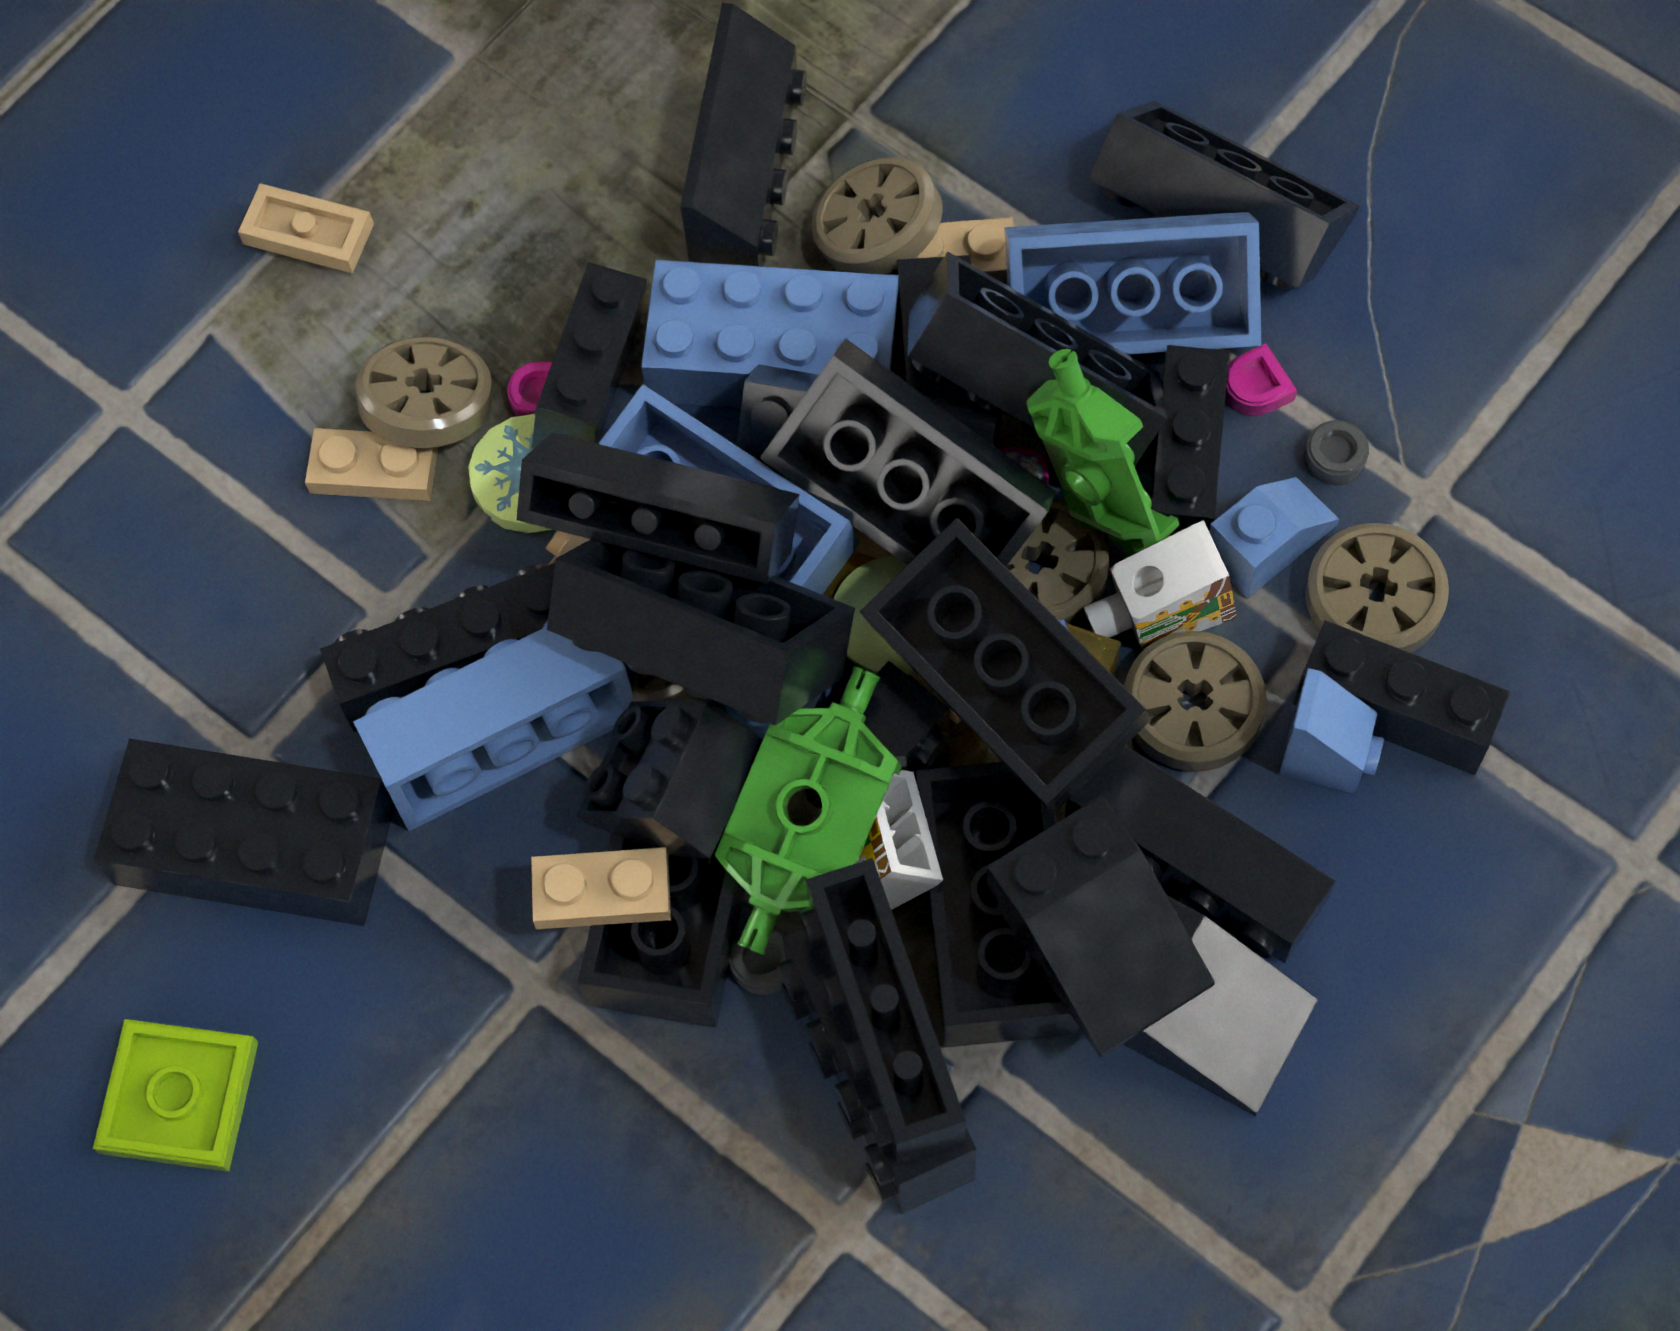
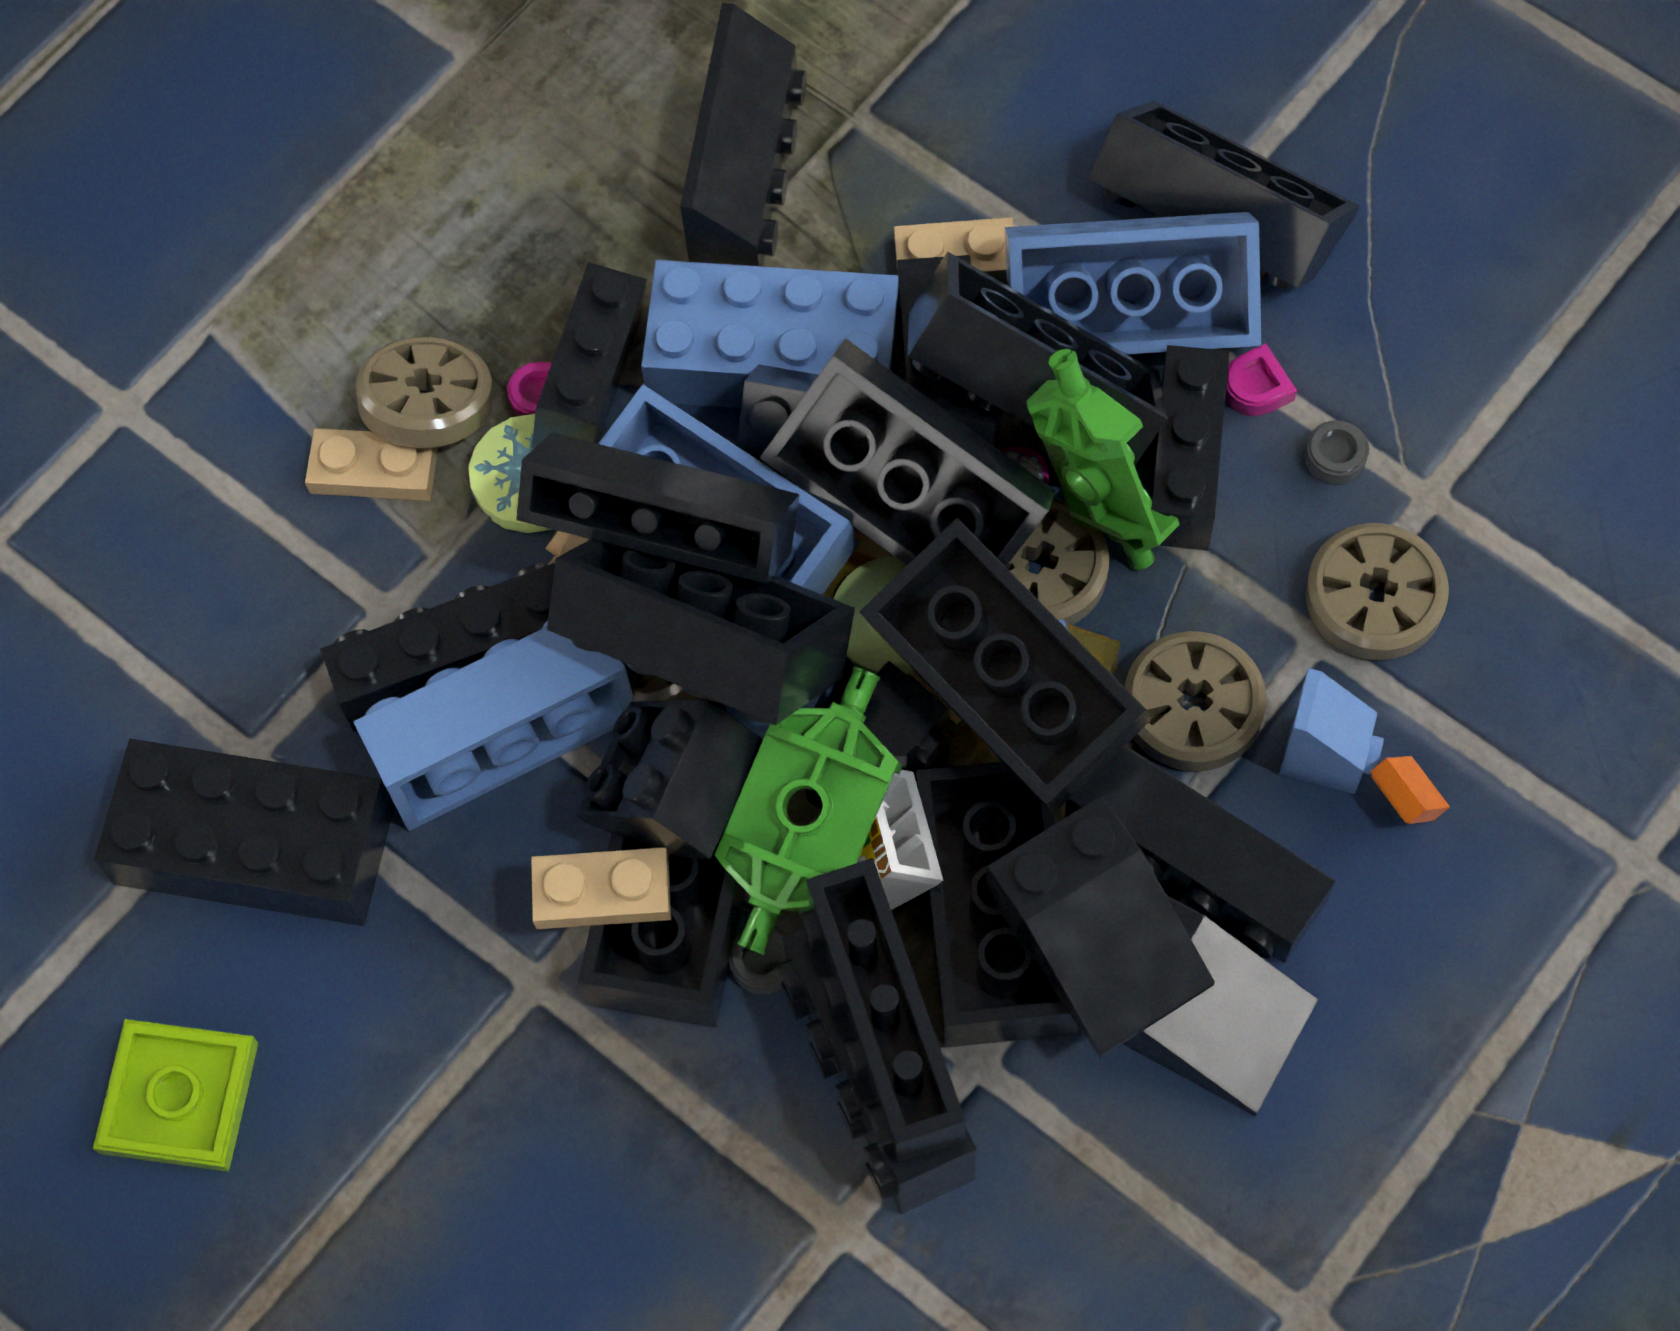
(306, 228): tan plate -> none
(862, 195): dark tan wheel -> none
(1167, 590): white torso -> none
(1269, 532): medium blue slope -> none
(1409, 790): none -> orange tile
(1416, 699): black brick -> none

